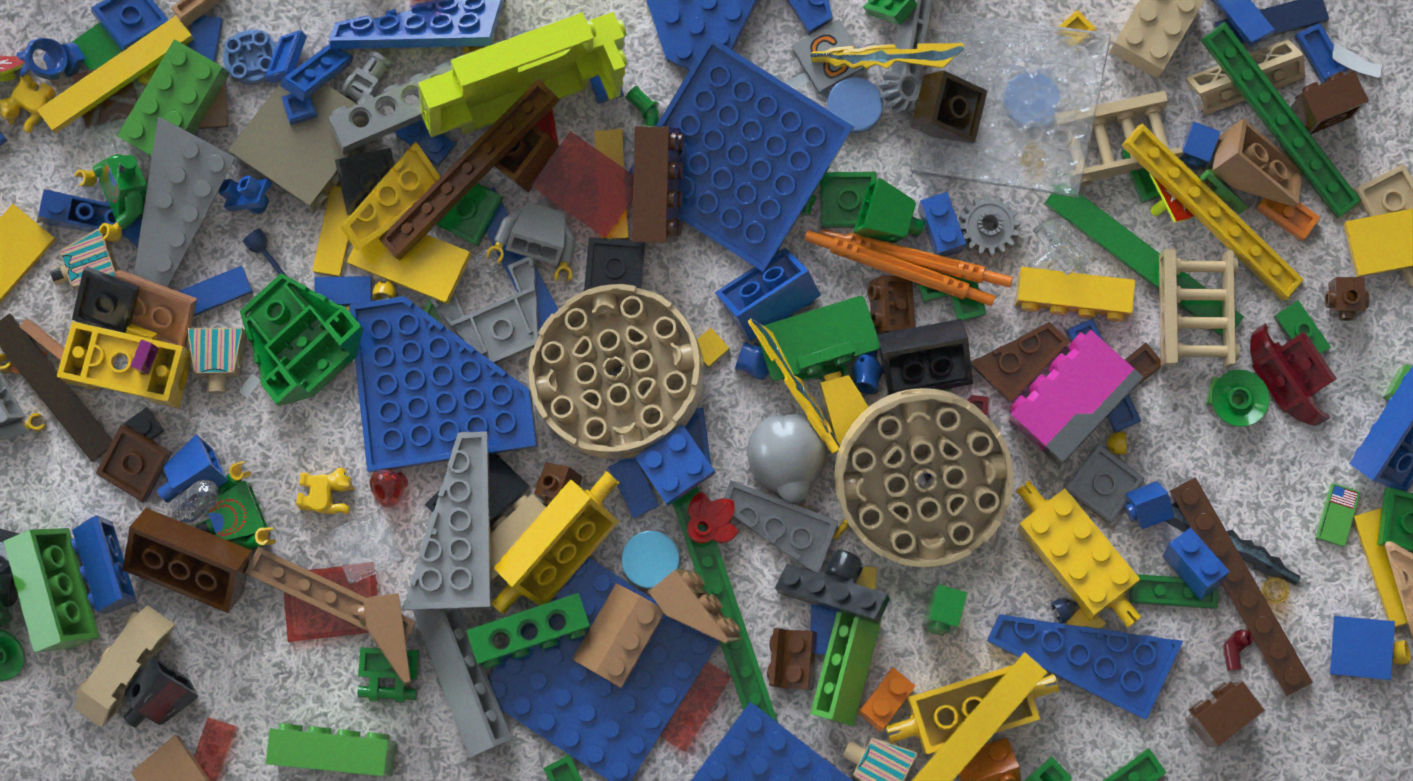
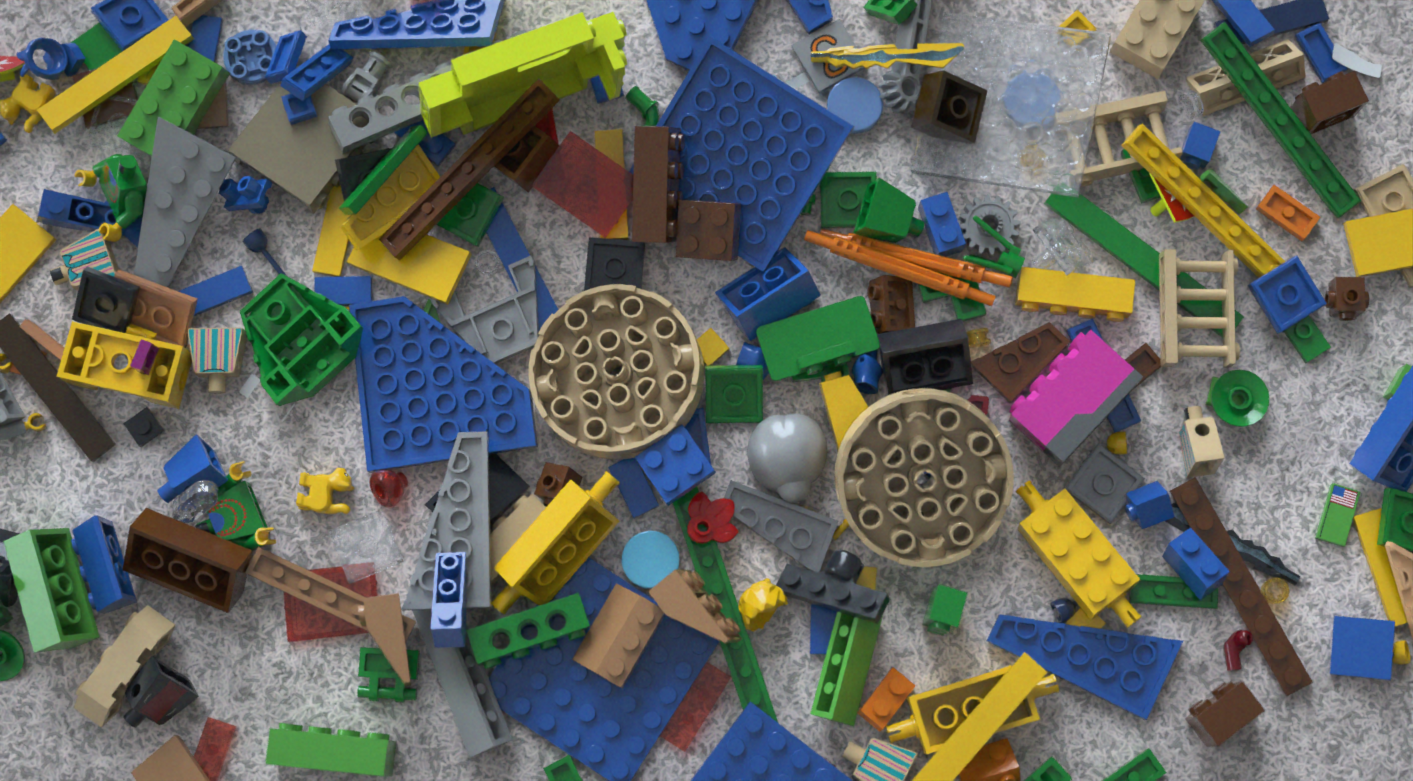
(133, 463): reddish brown tile -> none
(383, 170): none -> green tile
(383, 288): yellow hinge -> none
(449, 600): none -> blue slope
(539, 234): light grey torso -> none
(708, 230): none -> reddish brown brick
(734, 393): none -> green plate
(760, 603): none -> yellow hair
(792, 659): reddish brown bracket -> none
(796, 386): yellow sword -> none
(978, 337): none -> clear yellow bush
(1008, 263): none -> green plant
(1200, 448): none -> tan torso
(1256, 165): medium nougat slope -> none
(1287, 294): none -> blue tile
(1292, 373): dark red plate -> none

